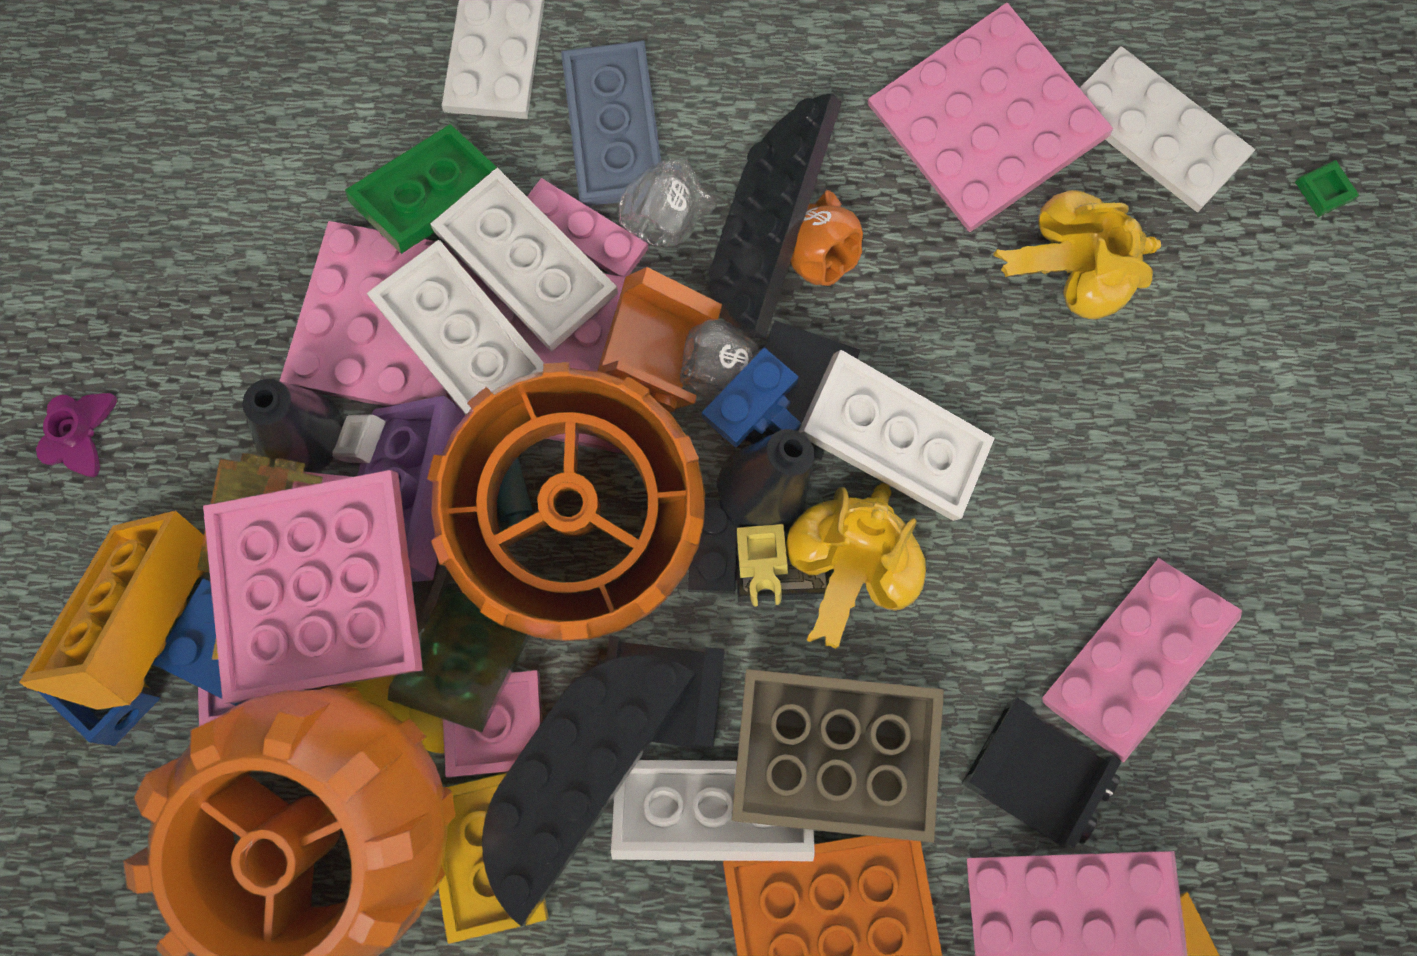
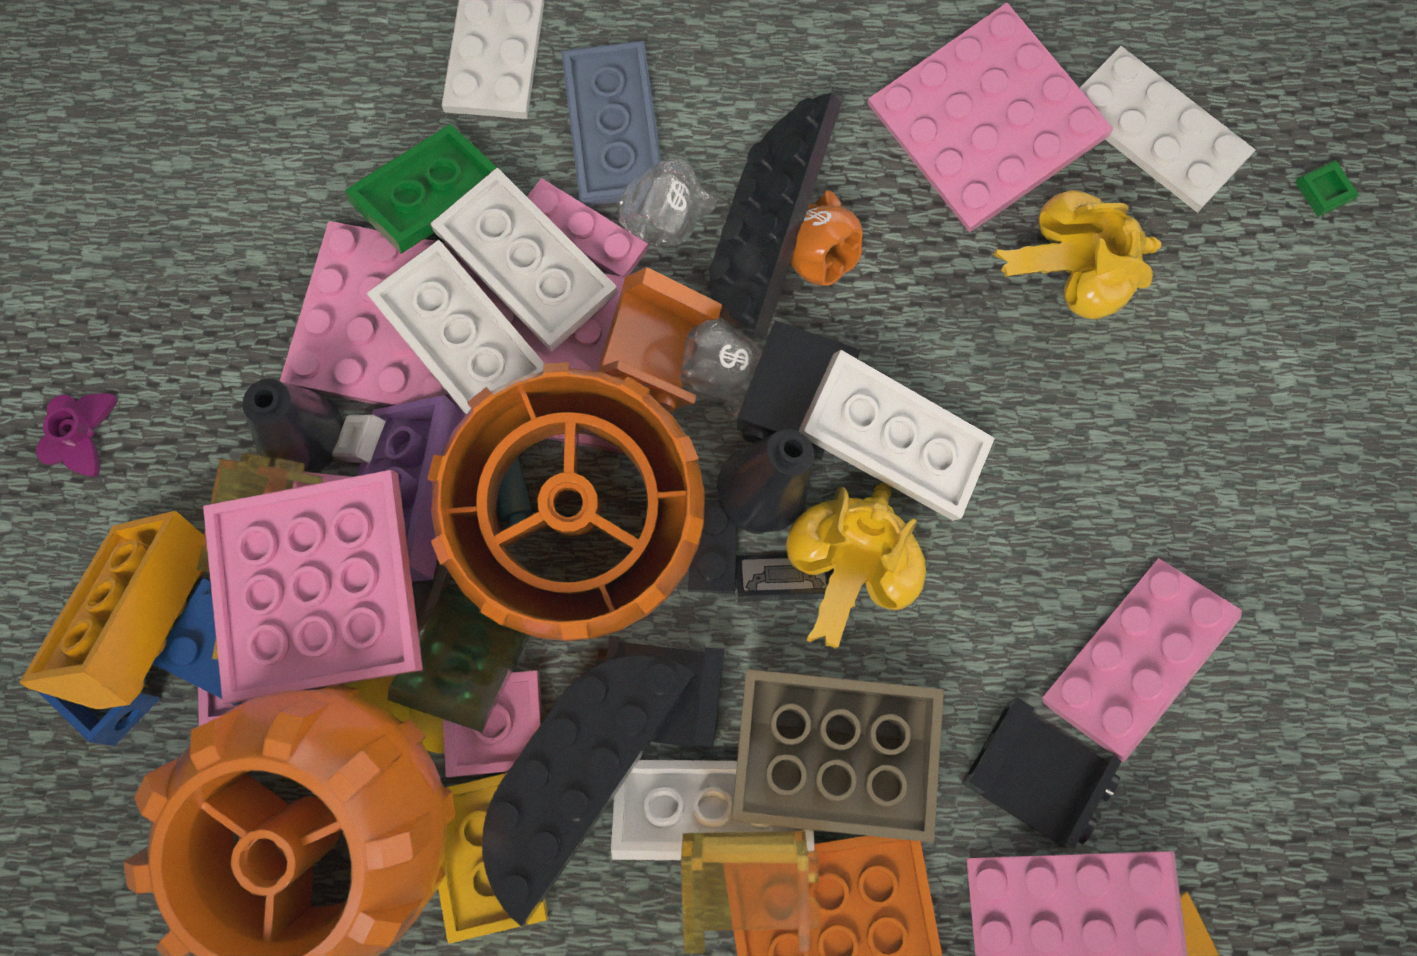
(747, 884): none -> clear yellow panel
(754, 400): blue hinge -> none
(762, 557): light yellow plate -> none

